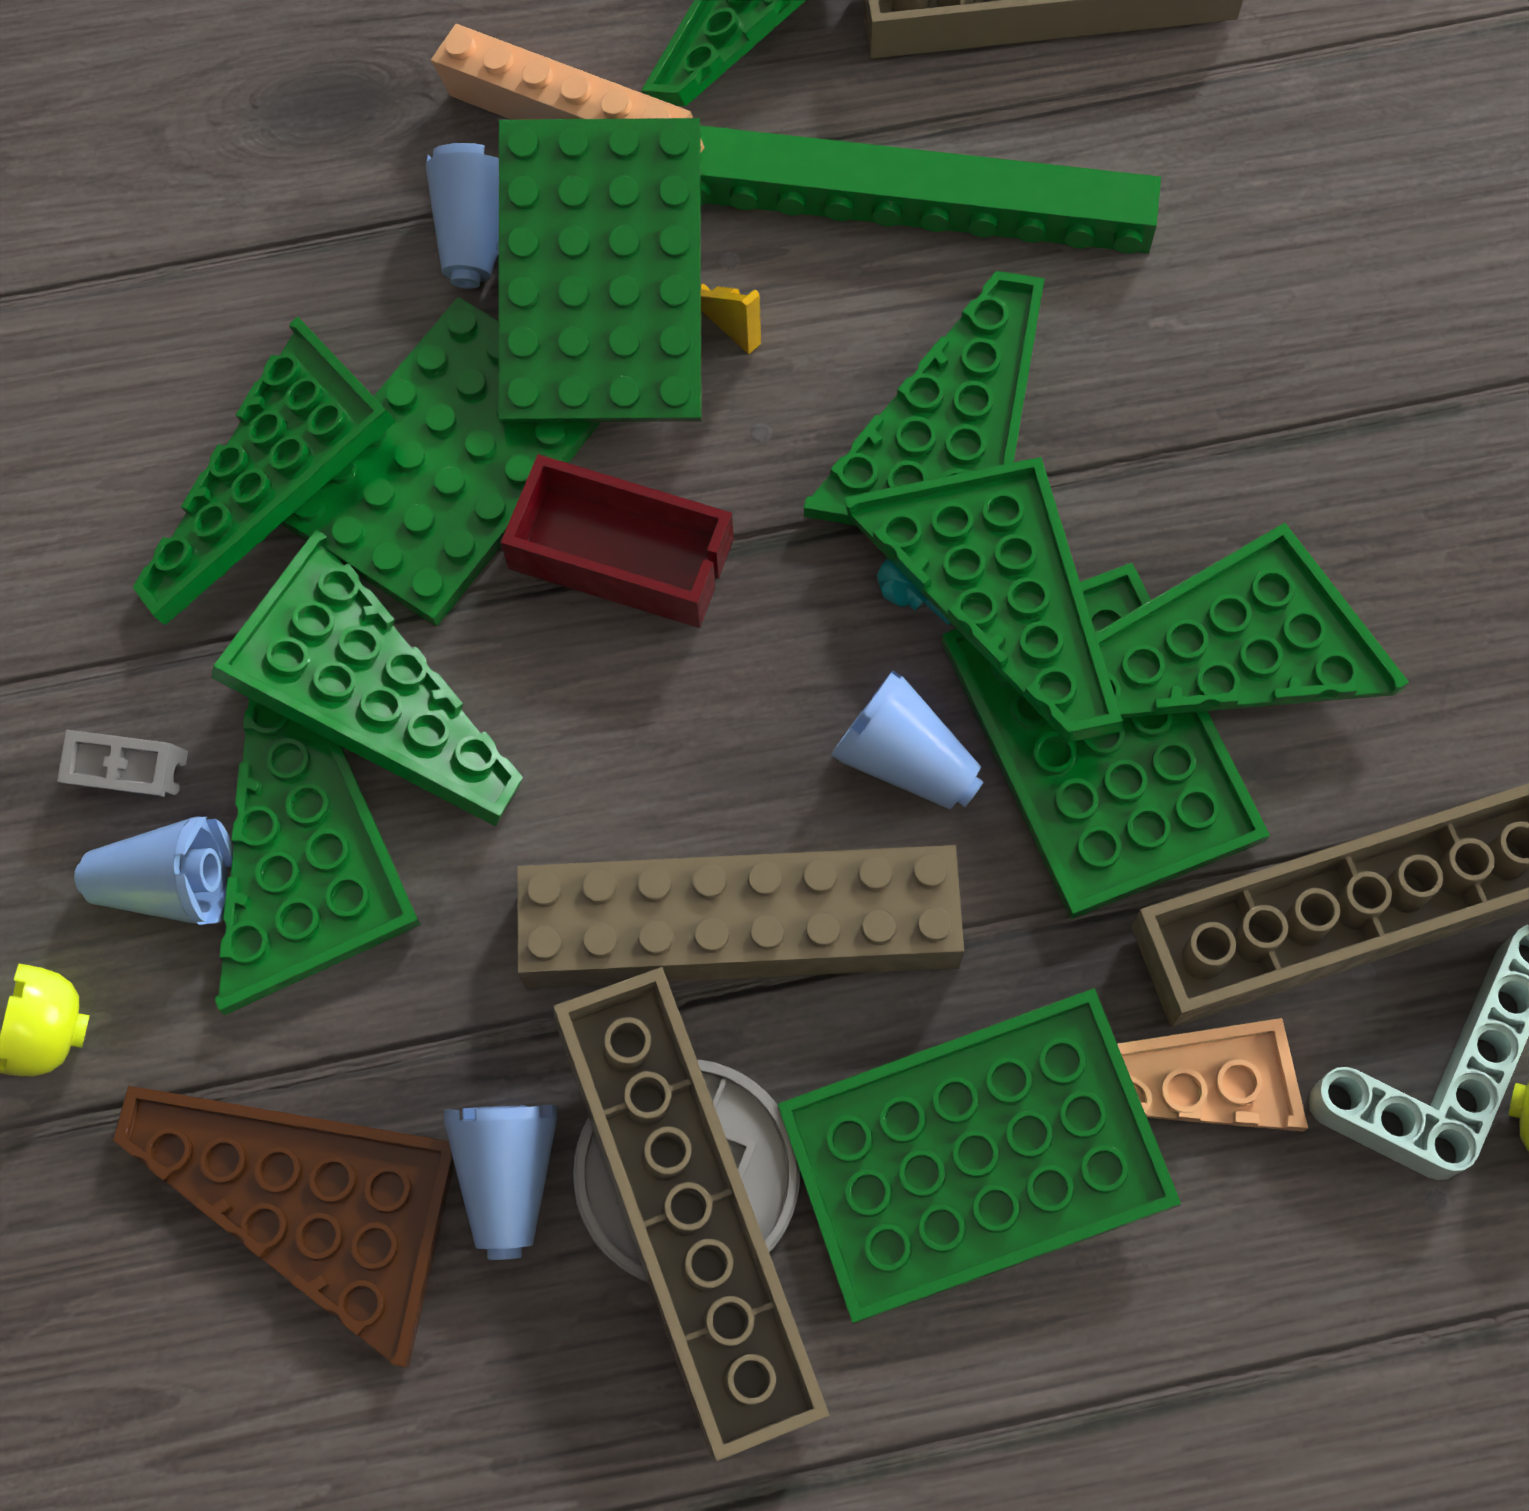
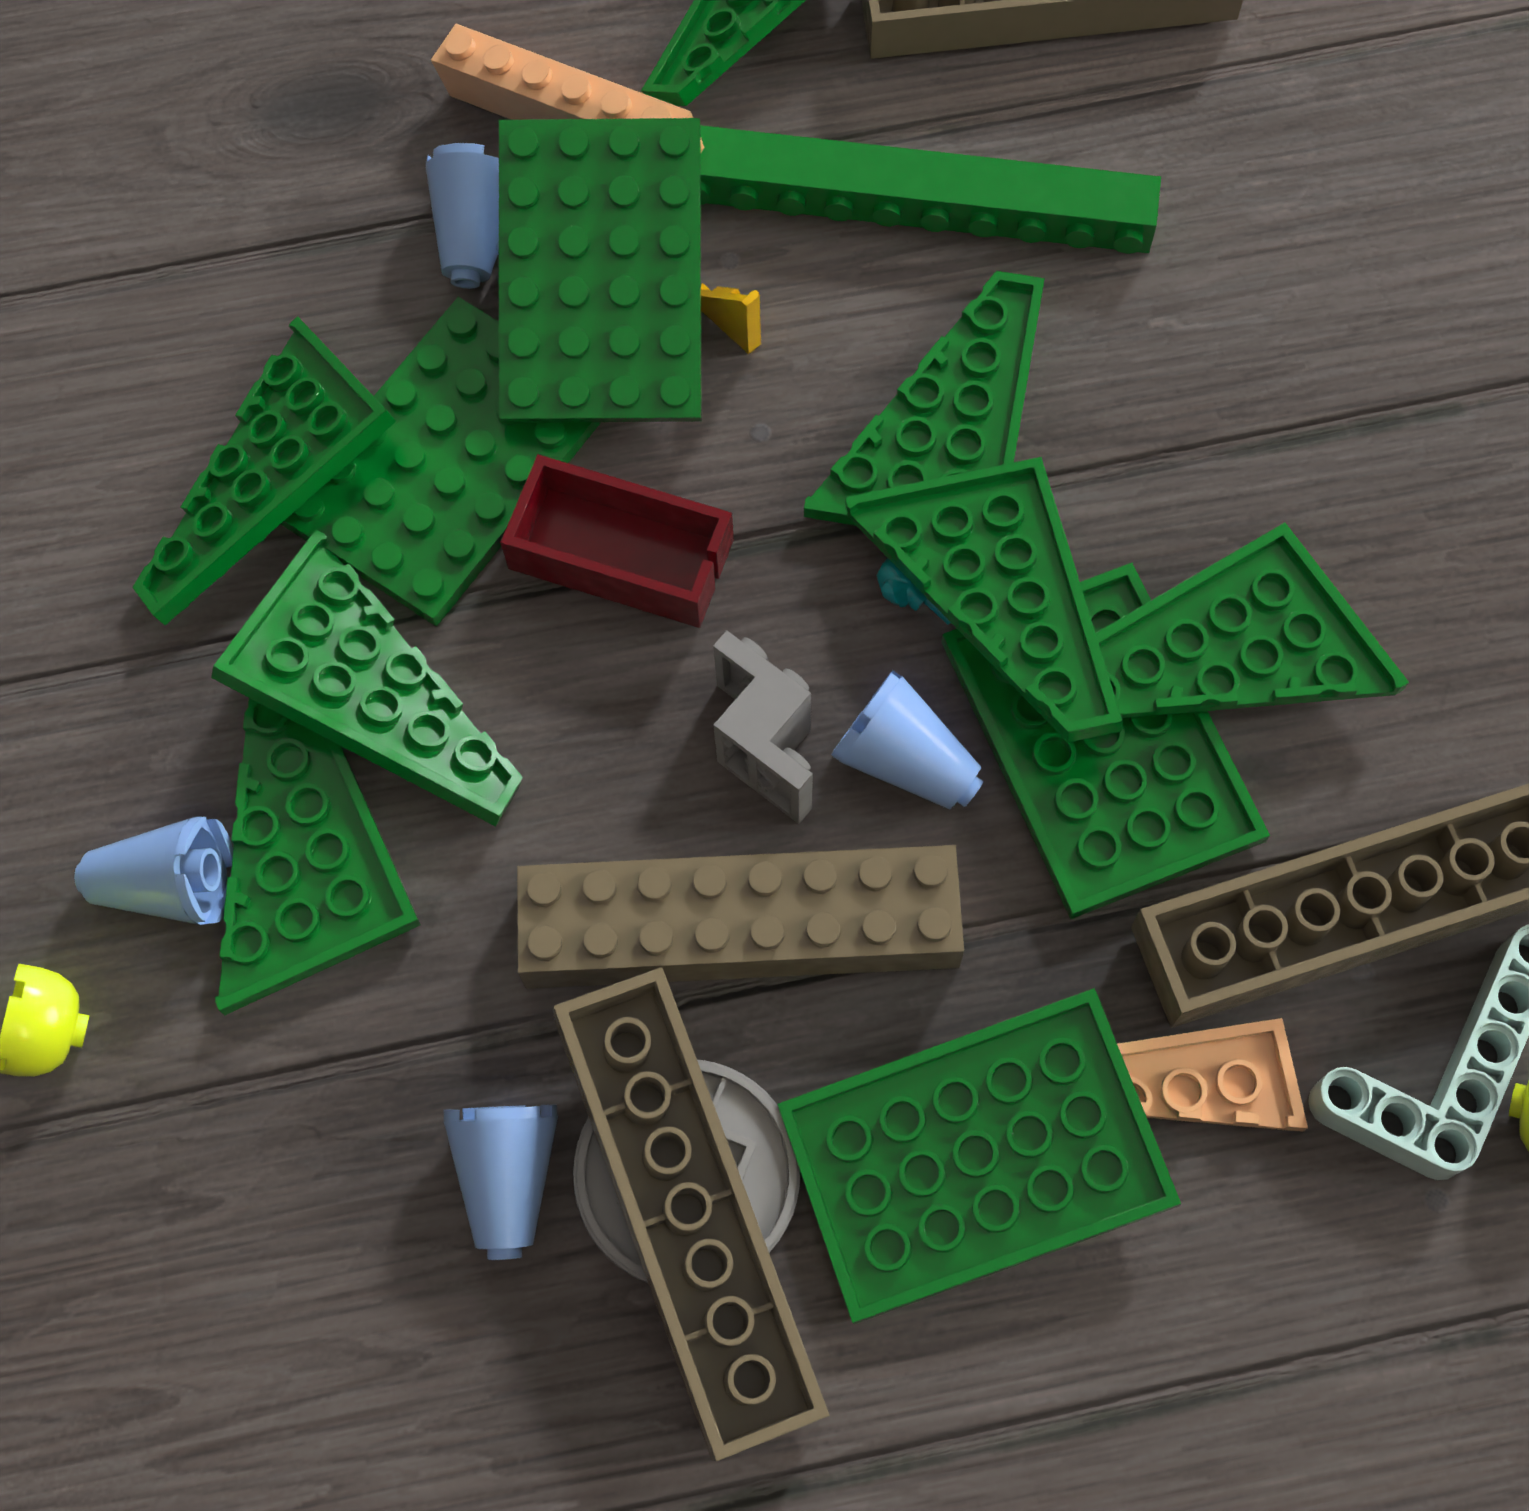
(120, 763): light grey hinge -> none
(319, 1200): reddish brown wing -> none
(763, 725): none -> light grey bracket

